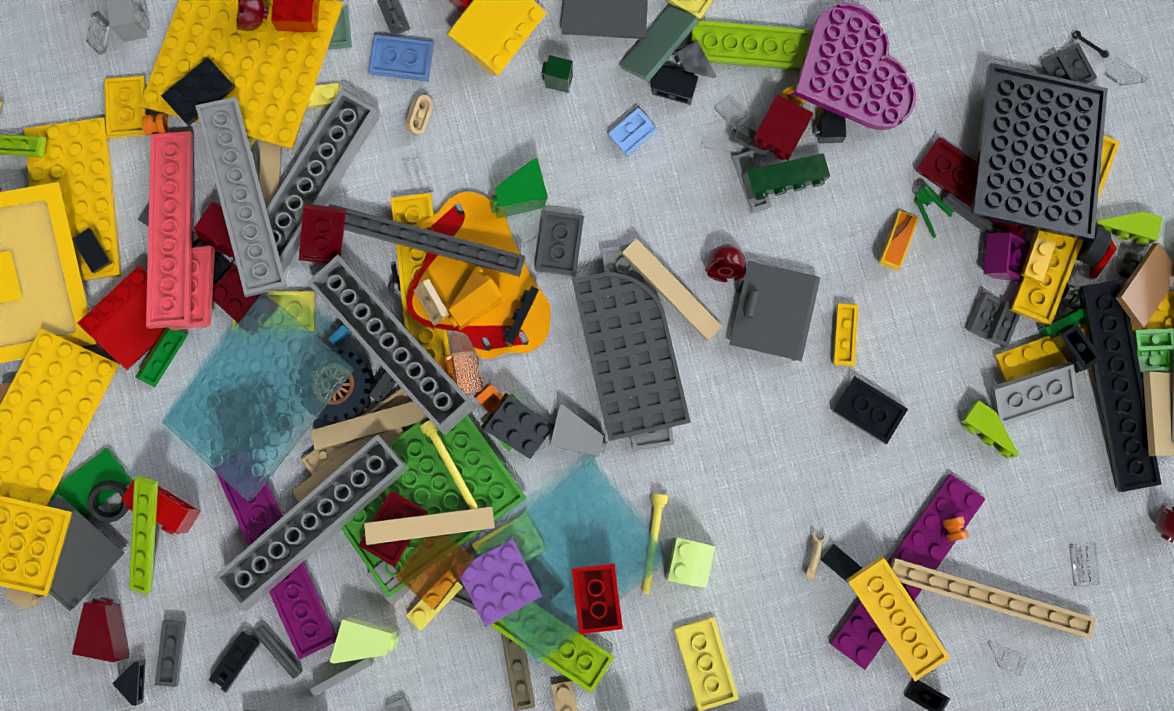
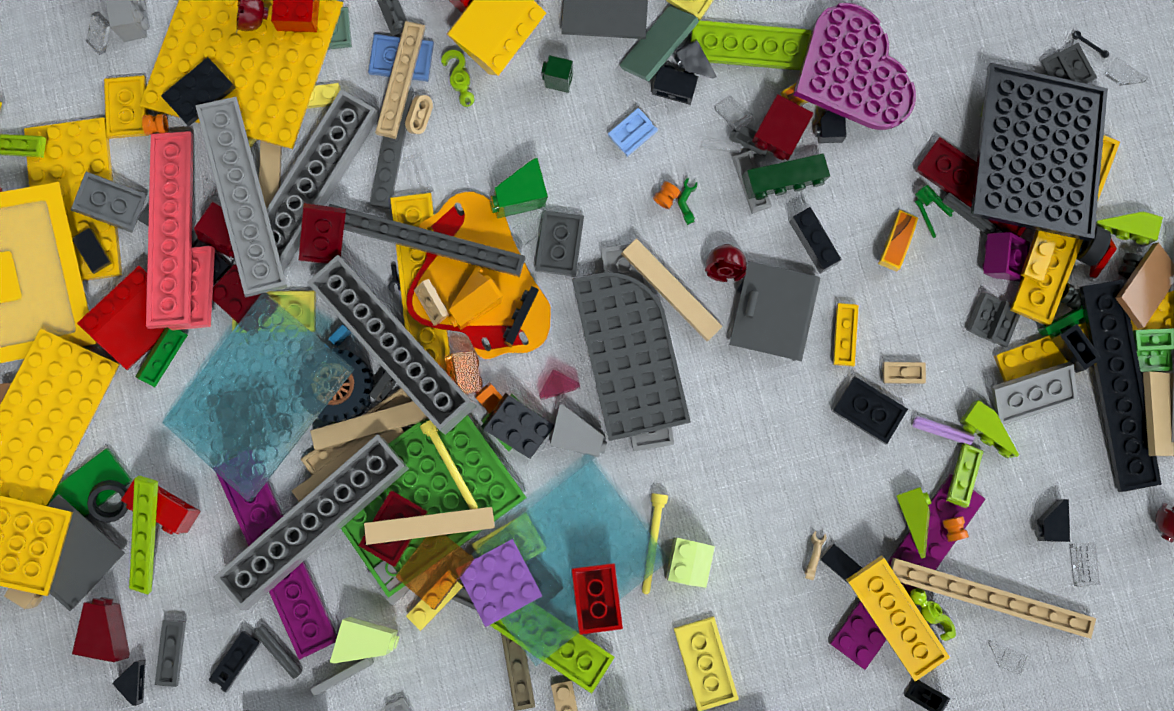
(108, 202): none -> dark grey plate
(210, 192): none -> clear tile
(389, 163): none -> dark grey plate
(400, 80): none -> tan tile
(459, 78): none -> lime piece
(558, 384): none -> clear pink slope
(666, 195): none -> orange wheel
(687, 213): none -> green arm
(815, 240): none -> black brick
(904, 372): none -> tan plate
(917, 515): none -> lime slope
(933, 613): none -> lime piece
(943, 430): none -> lavender axle
(964, 475): none -> lime tile
(1054, 523): none -> black slope

